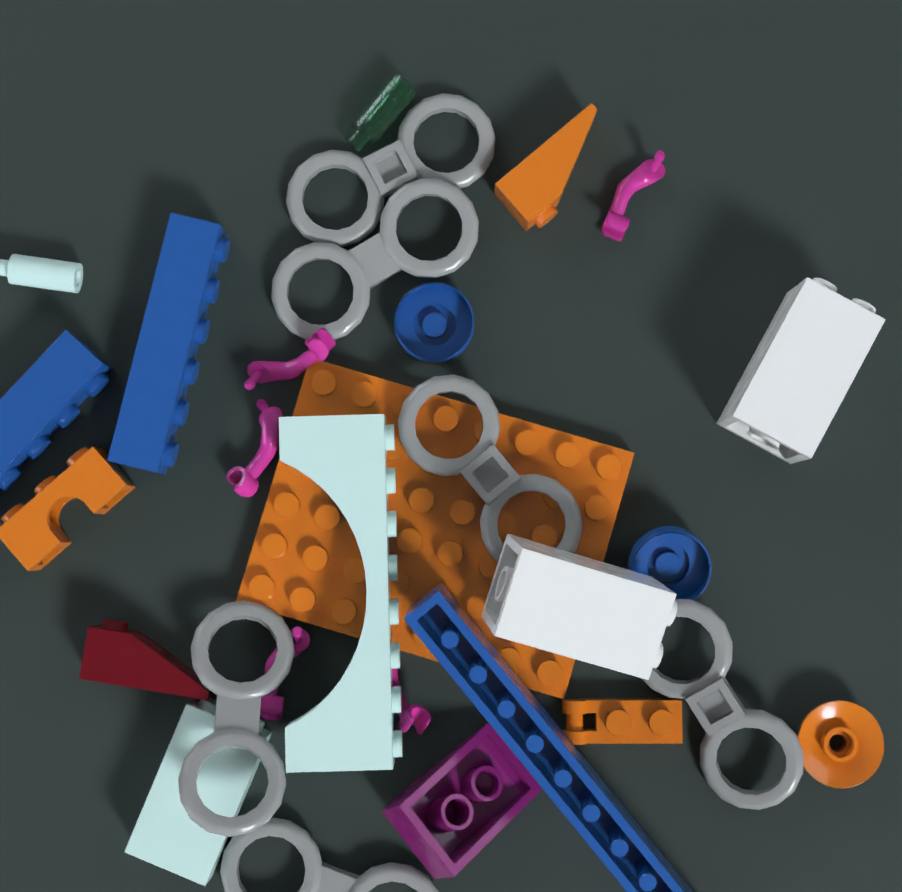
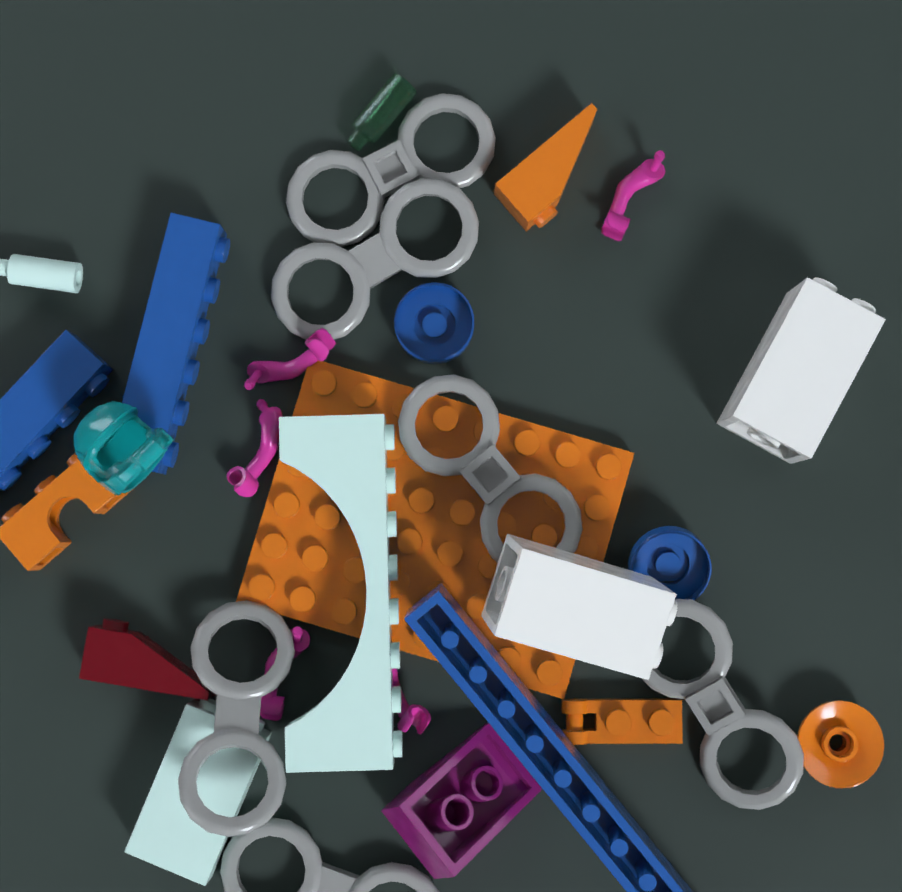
(119, 446): none -> teal helmet

